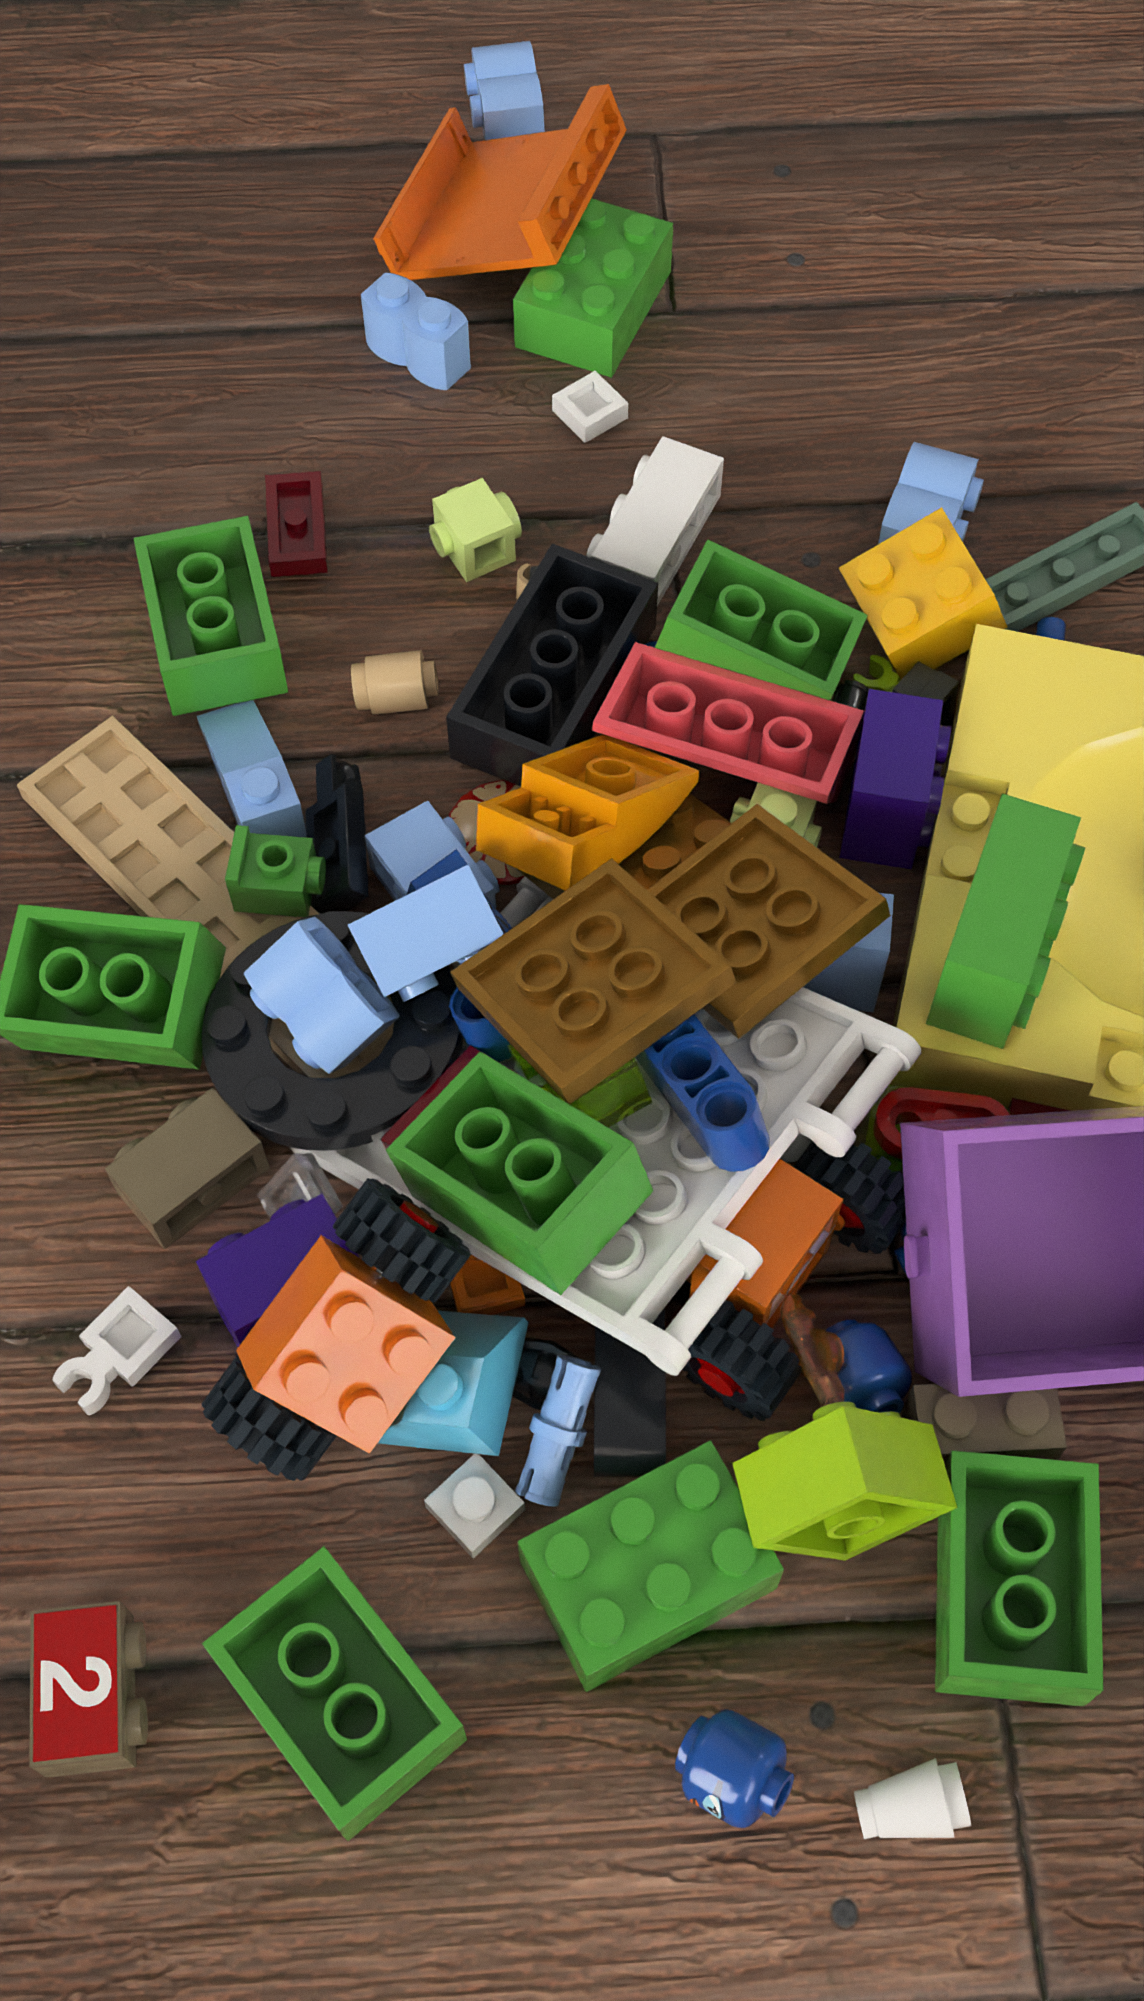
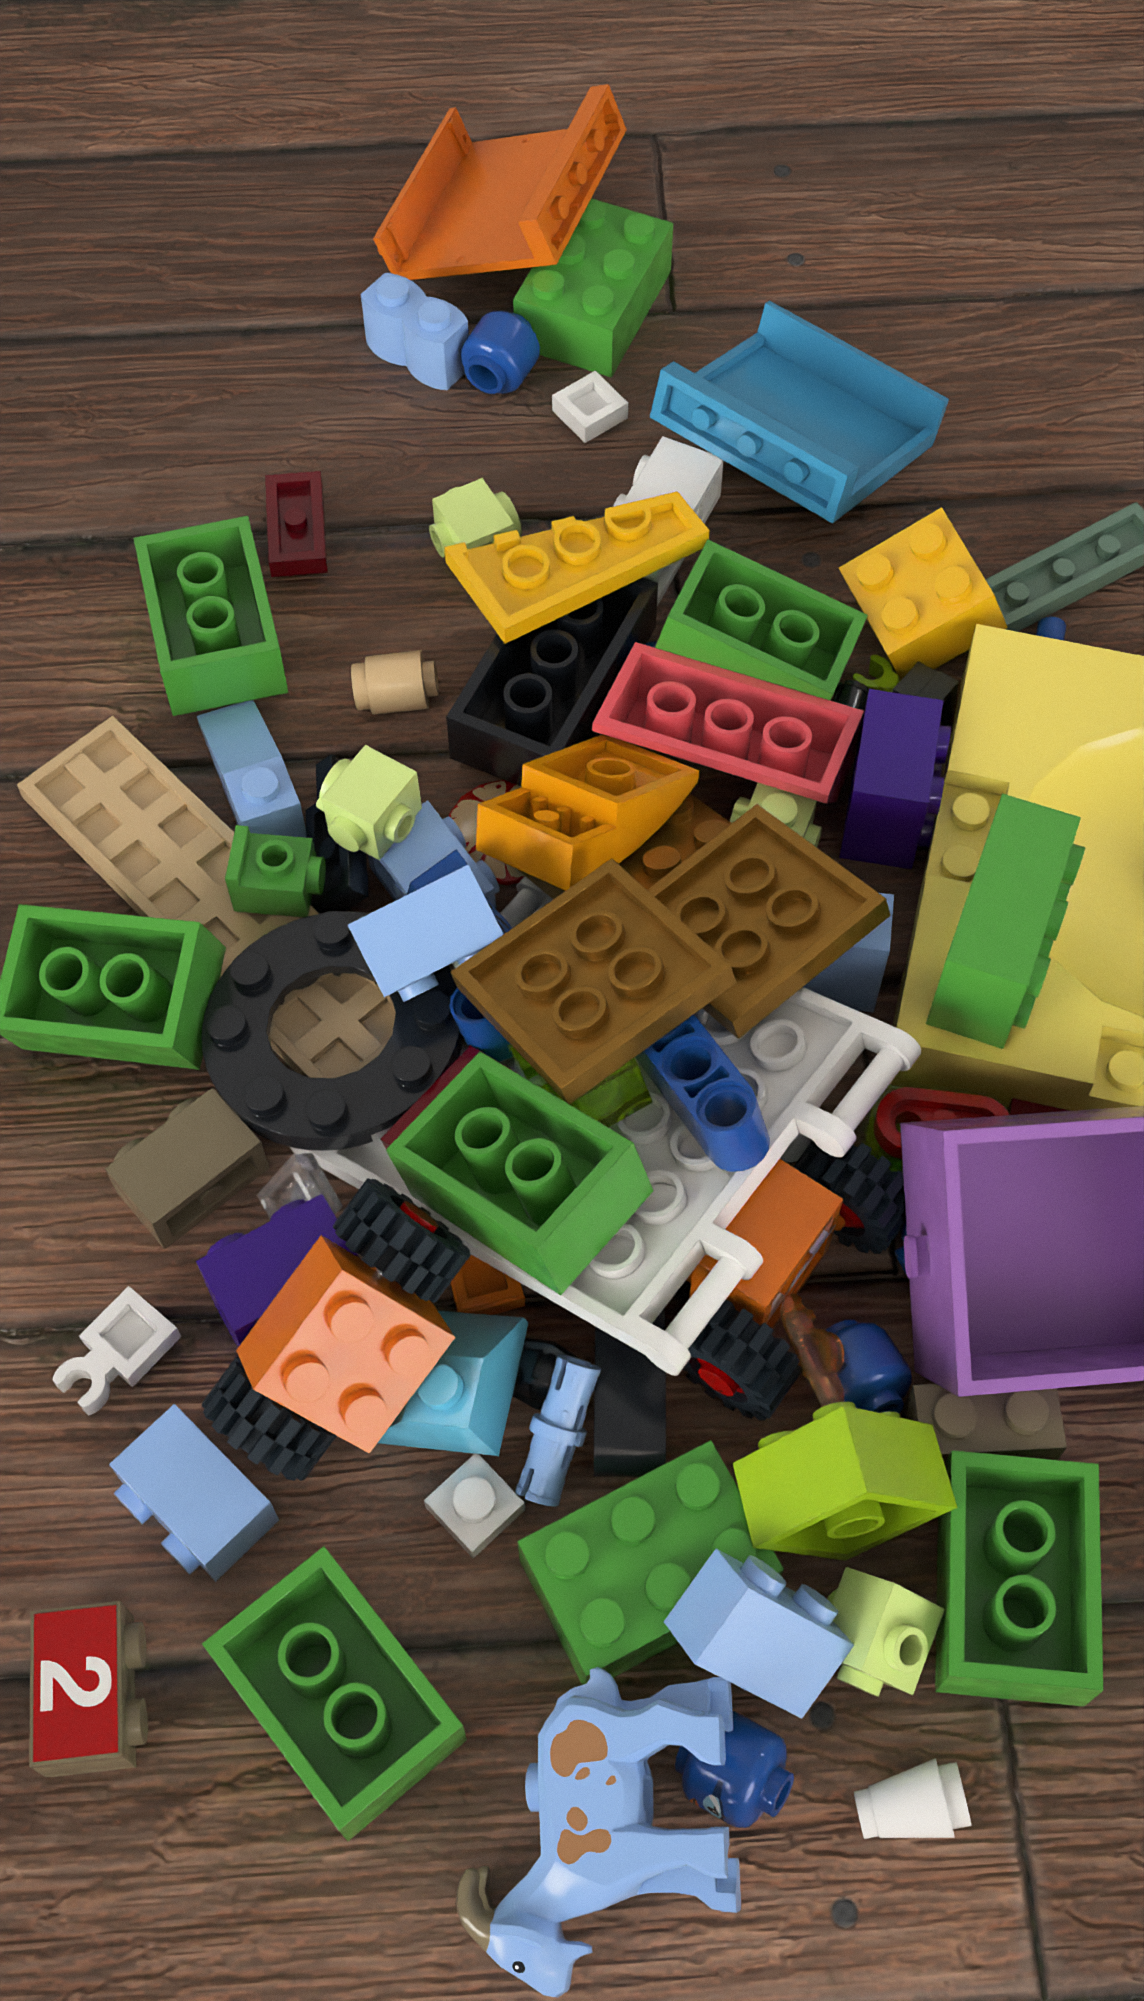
(193, 1494): none -> light blue brick
(319, 995): light blue brick -> none
(370, 802): none -> yellowish green brick
(500, 352): none -> blue head
(504, 90): light blue brick -> none
(556, 571): none -> yellow wing
(598, 1825): none -> light blue animal
(759, 1632): none -> light blue brick
(802, 413): none -> dark azure panel
(888, 1630): none -> yellowish green brick
(932, 481): light blue brick -> none

